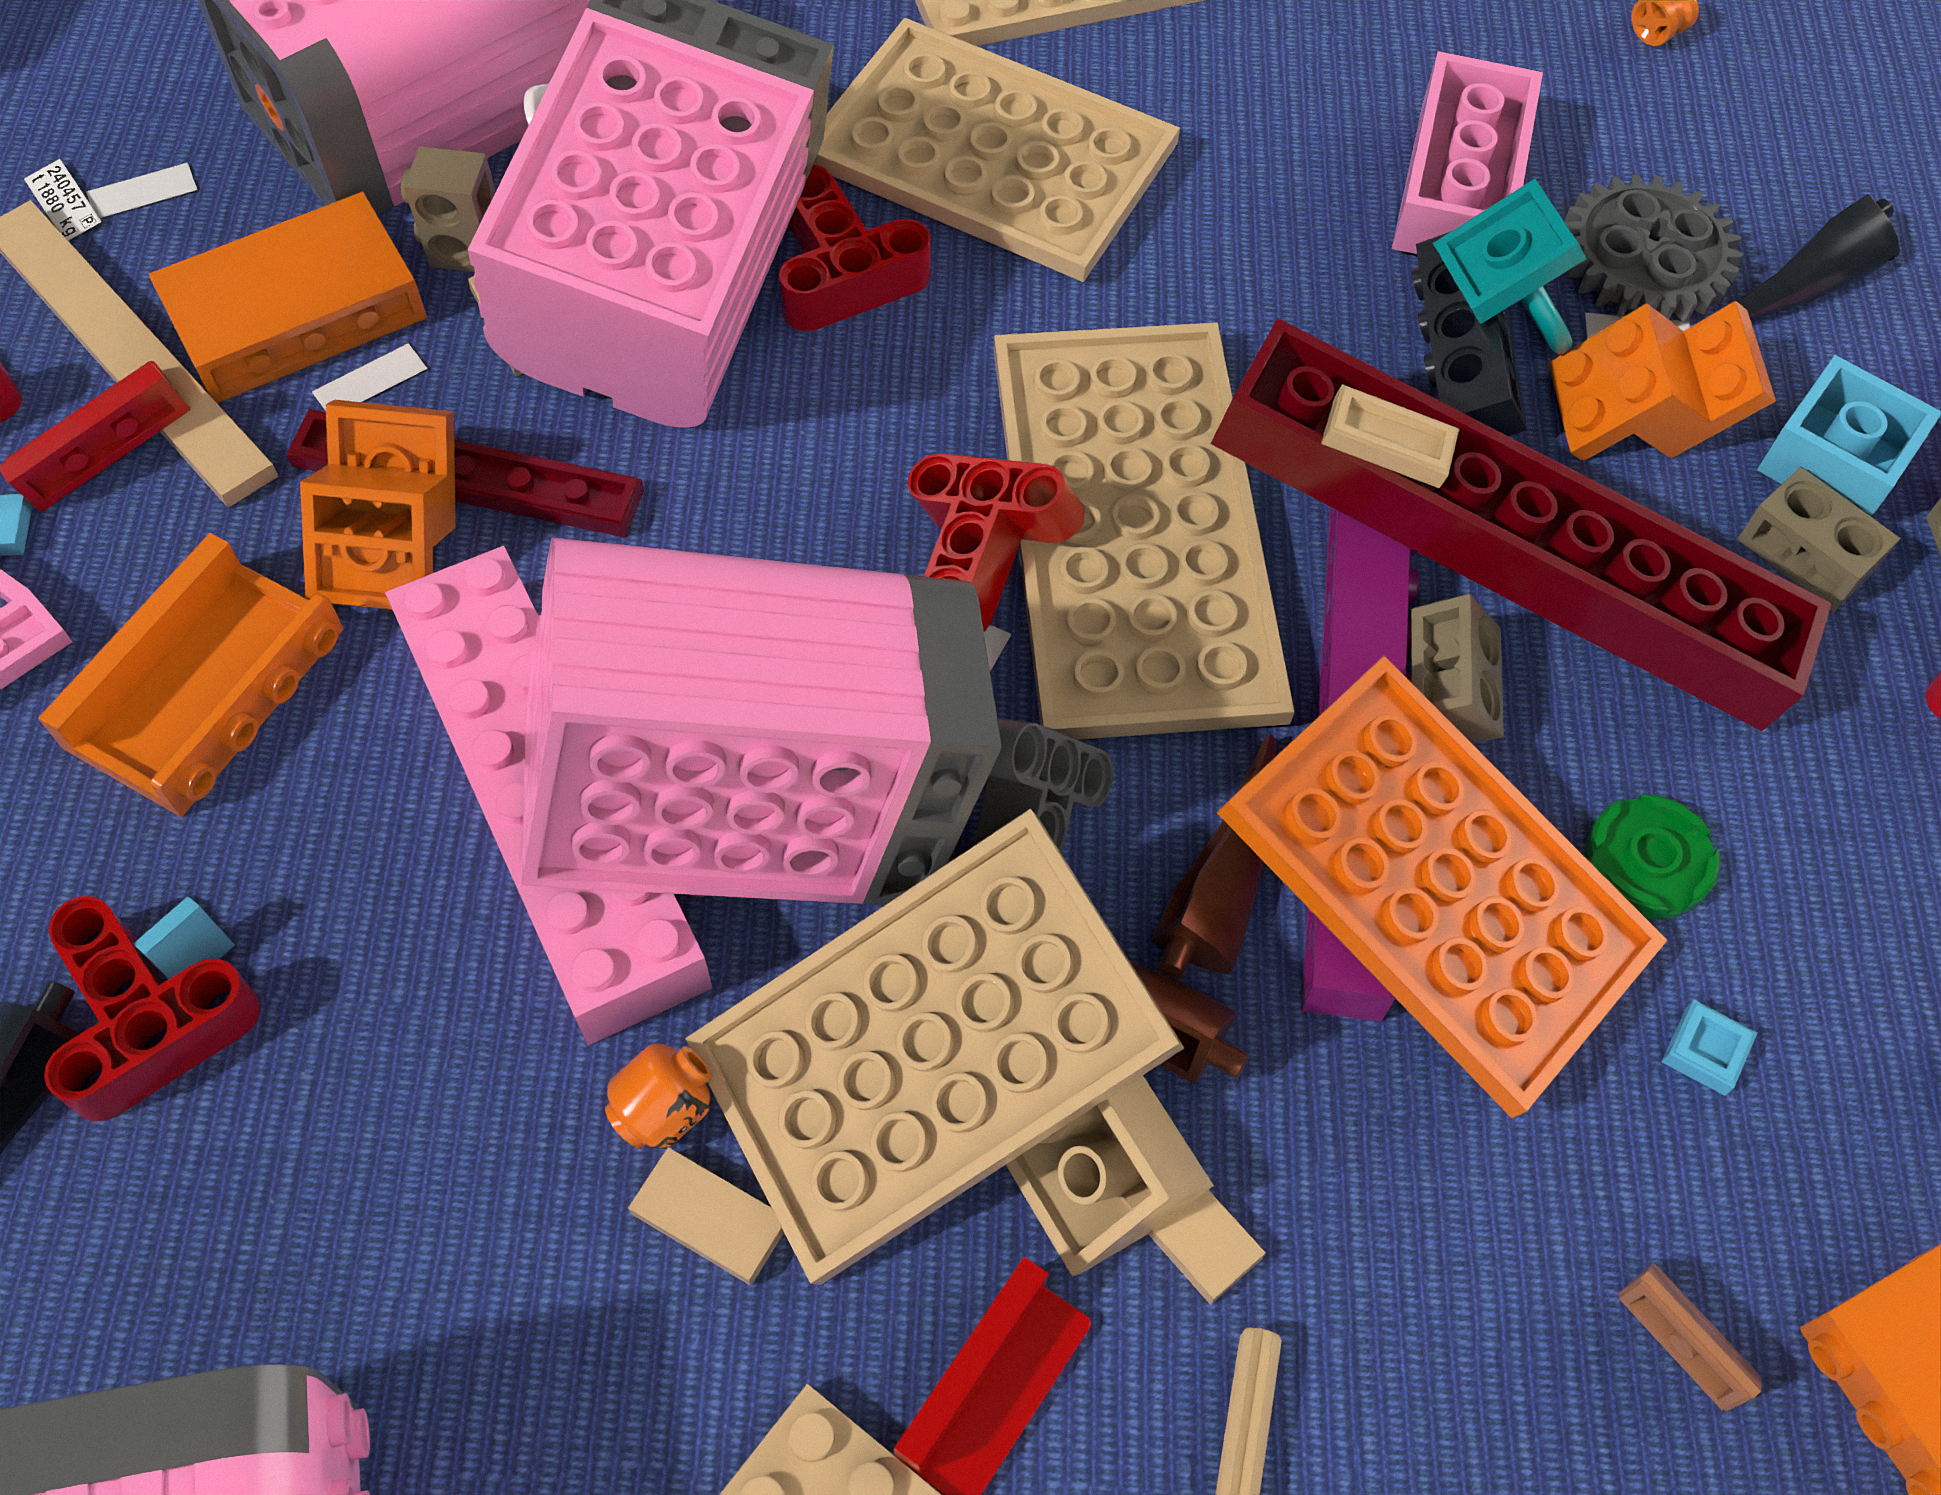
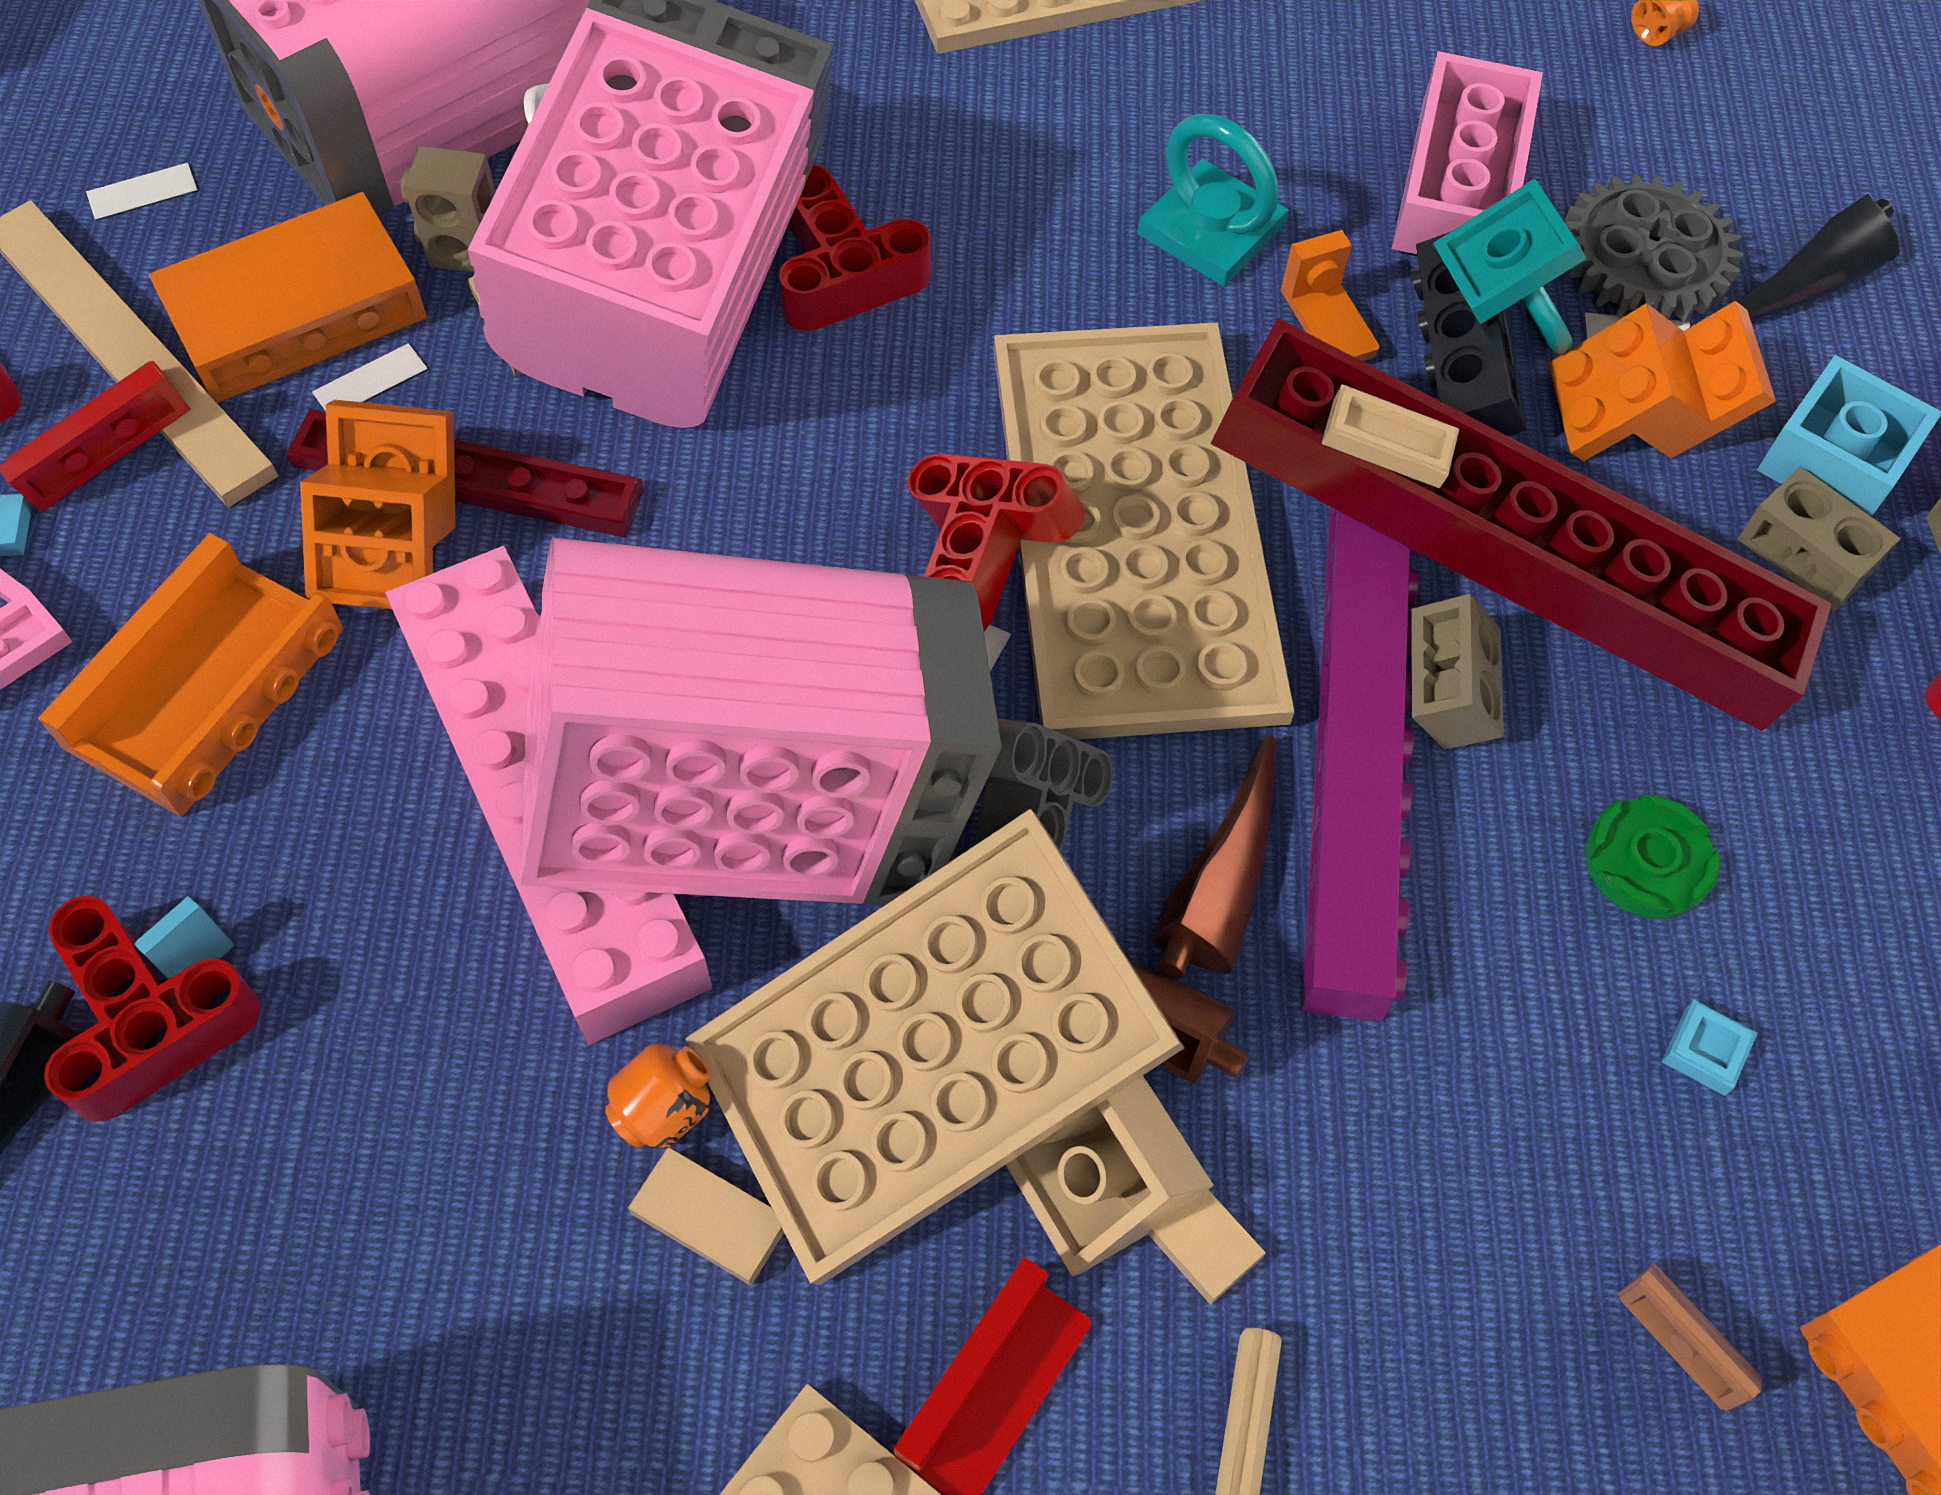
(62, 200): white sticker -> none
(994, 148): tan plate -> none
(1208, 214): none -> teal tile
(1318, 298): none -> orange bracket
(1445, 884): orange plate -> none

